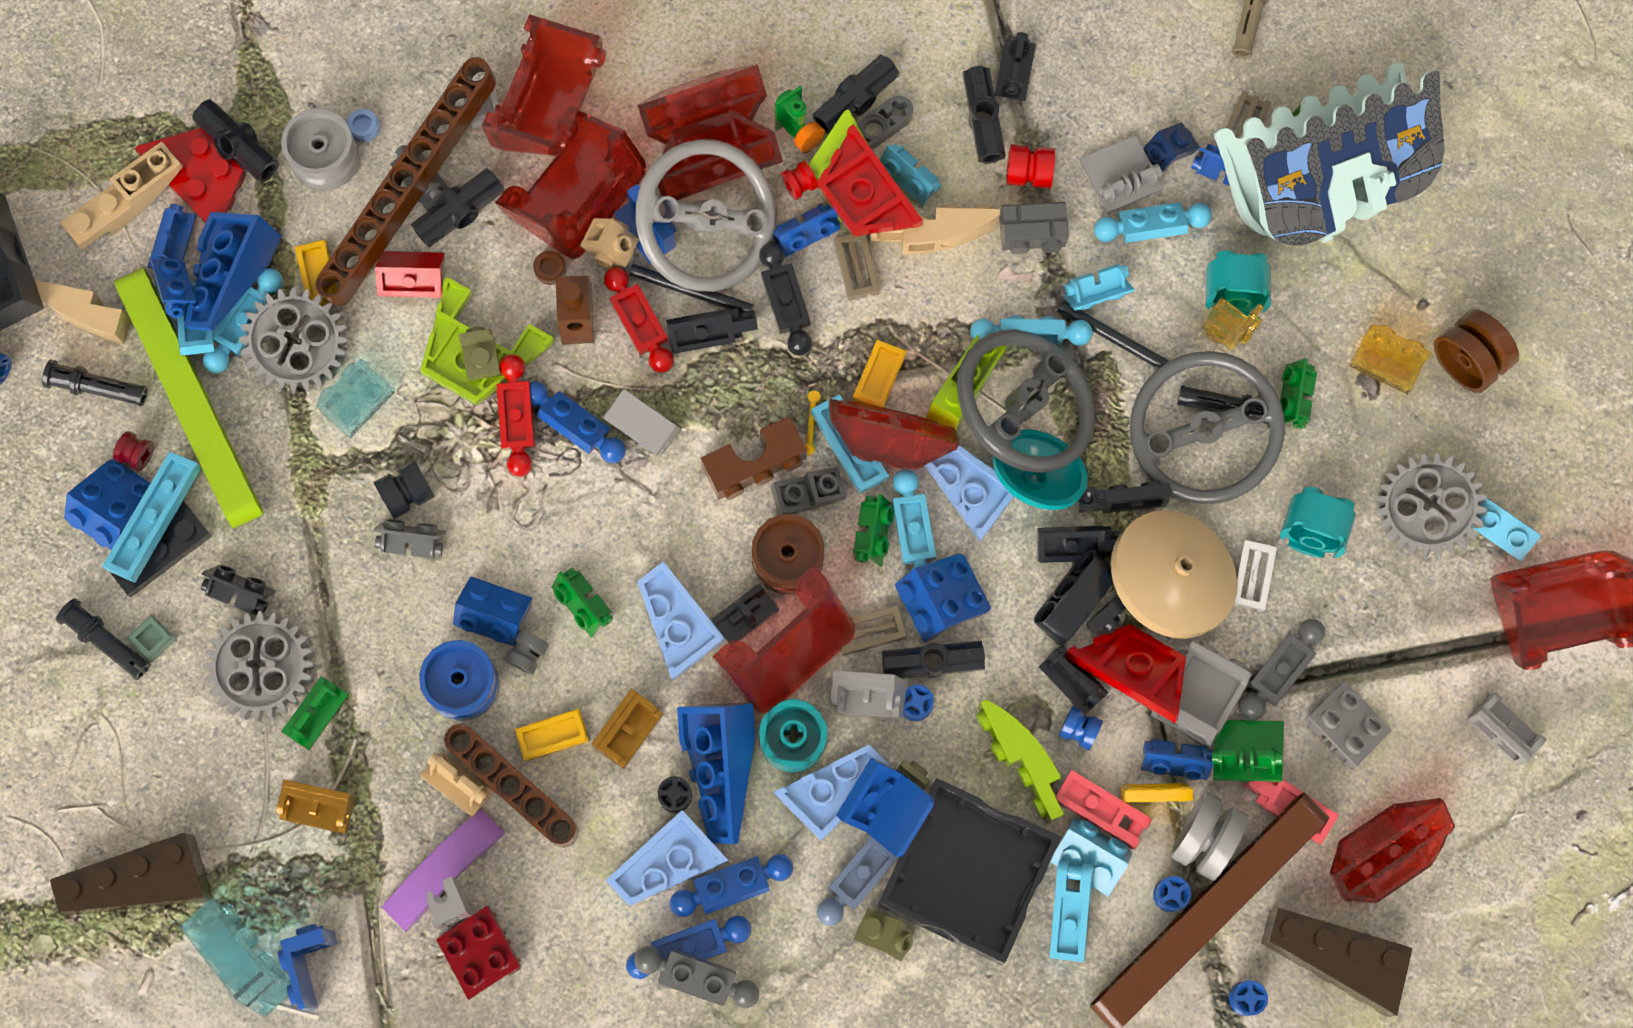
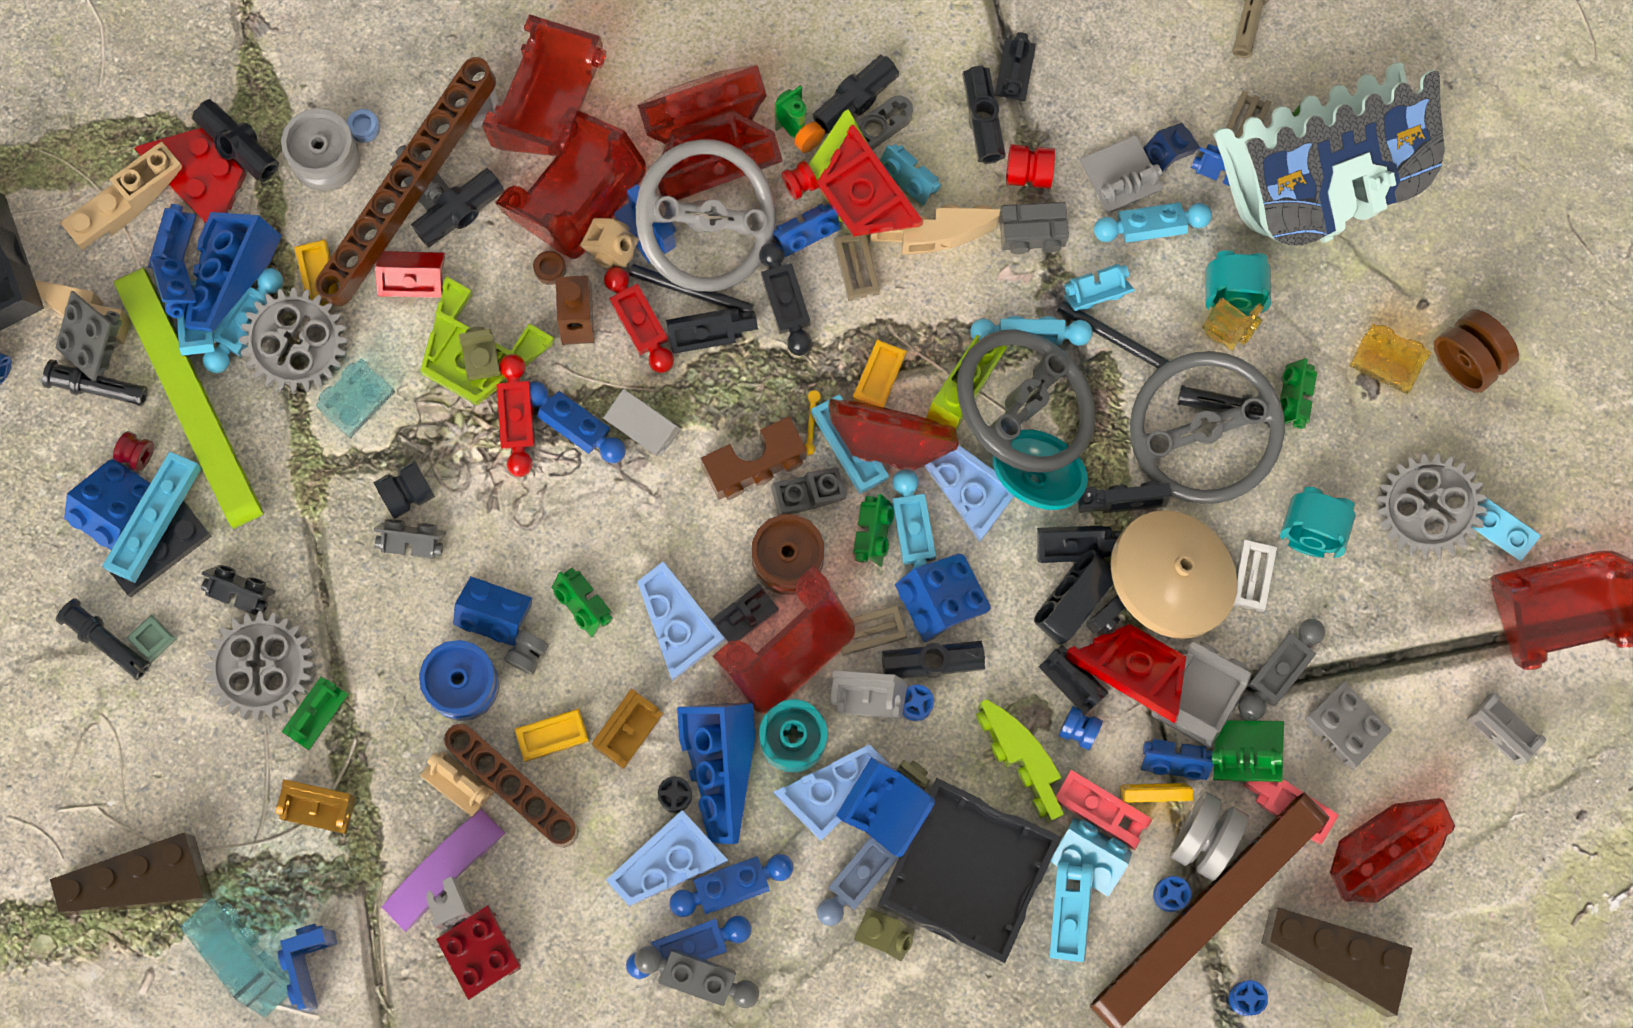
(87, 336): none -> dark grey hinge

